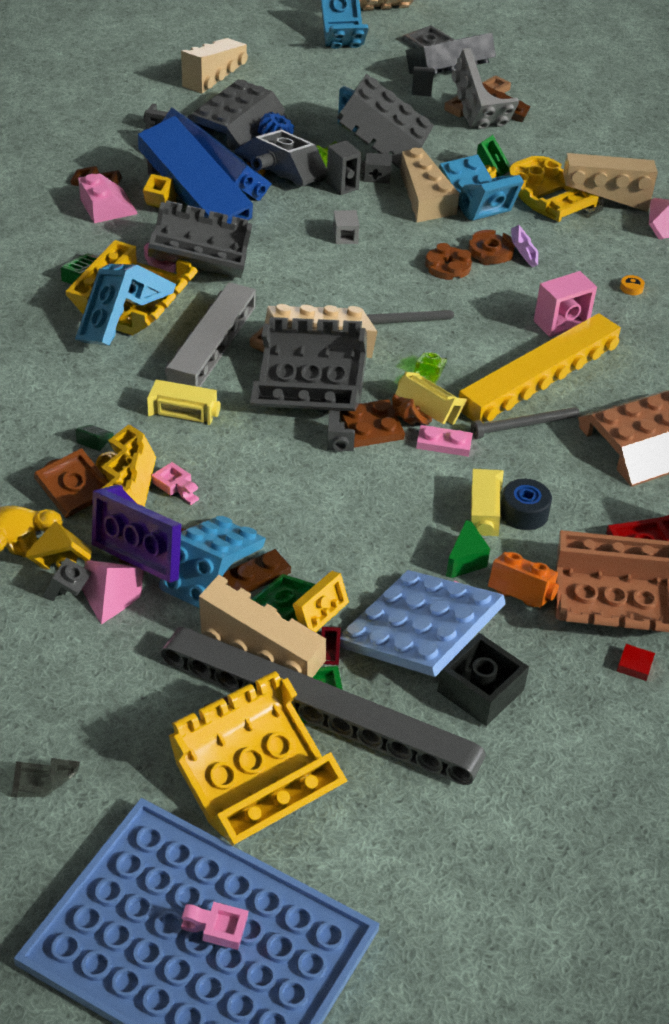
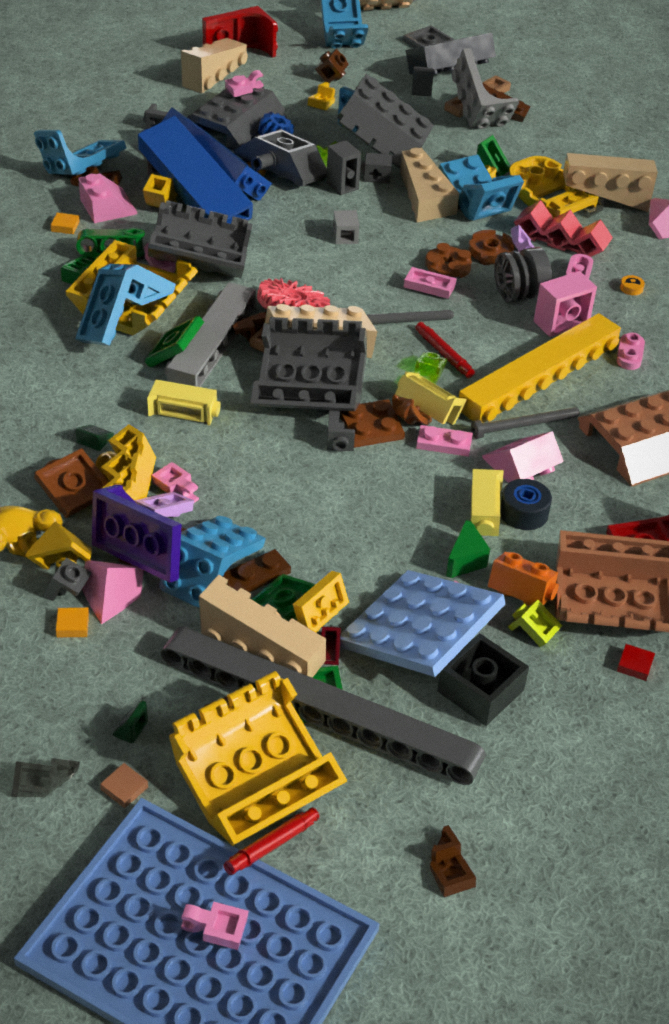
(60, 160): none -> dark azure bracket
(65, 223): none -> light orange tile
(72, 622): none -> light orange tile
(99, 236): none -> green piece
(124, 785): none -> nougat tile
(132, 723): none -> dark green slope
(168, 504): none -> lavender plate
(174, 341): none -> green tile
(241, 85): none -> bright pink plate
(246, 26): none -> red bracket
(247, 856): none -> red piece
(250, 325): none -> reddish brown slope
(277, 292): none -> coral wheel
(323, 98): none -> yellow slope
(332, 66): none -> reddish brown brick
(430, 282): none -> bright pink plate
(445, 350): none -> red piece
(449, 866): none -> reddish brown slope
(521, 273): none -> dark grey wheel
(526, 457): none -> slope
(536, 622): none -> neon yellow bracket
(563, 231): none -> coral brick
(581, 263): none -> bright pink plate
(630, 351): none -> bright pink plate

